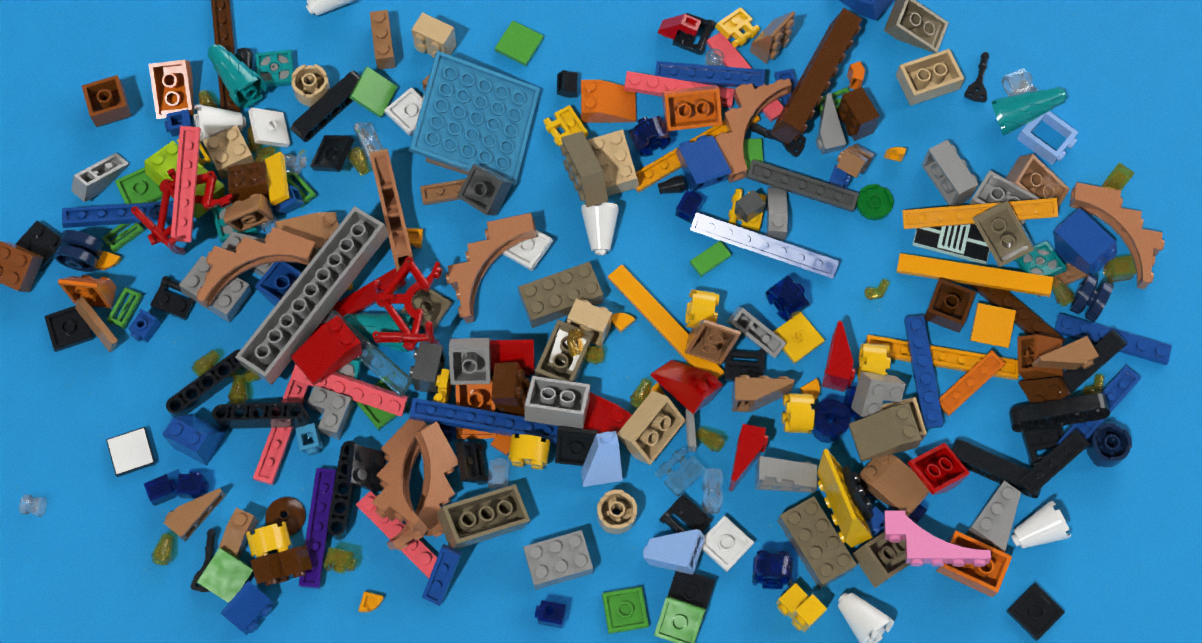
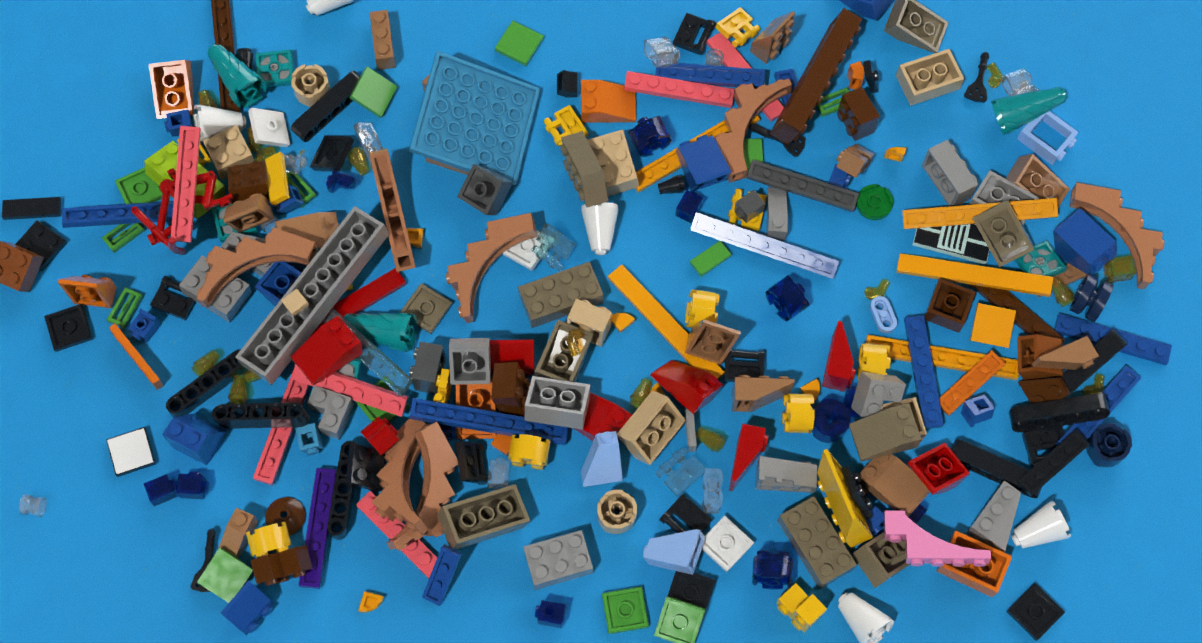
(31, 208): none -> black tile
(78, 251): dark blue wheel -> none
(96, 324): medium nougat tile -> none
(98, 176): light grey slope -> none
(106, 100): dark orange brick -> none
(107, 261): light orange tile -> none
(136, 357): none -> orange tile
(163, 551): clear yellow cone -> none
(190, 516): medium nougat slope -> none
(295, 302): none -> tan tile
(340, 561): clear yellow brick -> none
(343, 181): none -> clear blue bracket
(380, 434): none -> red brick
(386, 297): red piece -> none
(405, 110): white plate -> none
(433, 36): tan brick -> none
(441, 192): medium nougat tile -> none
(557, 243): none -> clear light blue plate
(573, 445): black tile -> none
(595, 355): clear yellow cone -> none
(661, 52): none -> clear brick
(682, 22): red slope -> none
(692, 107): orange brick -> none
(756, 332): light grey slope -> none
(800, 337): yellow plate -> none
(830, 134): light grey slope -> none
(871, 76): none -> black plate
(884, 315): none -> light blue plate
(977, 410): none -> blue brick
(996, 75): none -> clear yellow arm
(1118, 178): clear yellow brick -> none

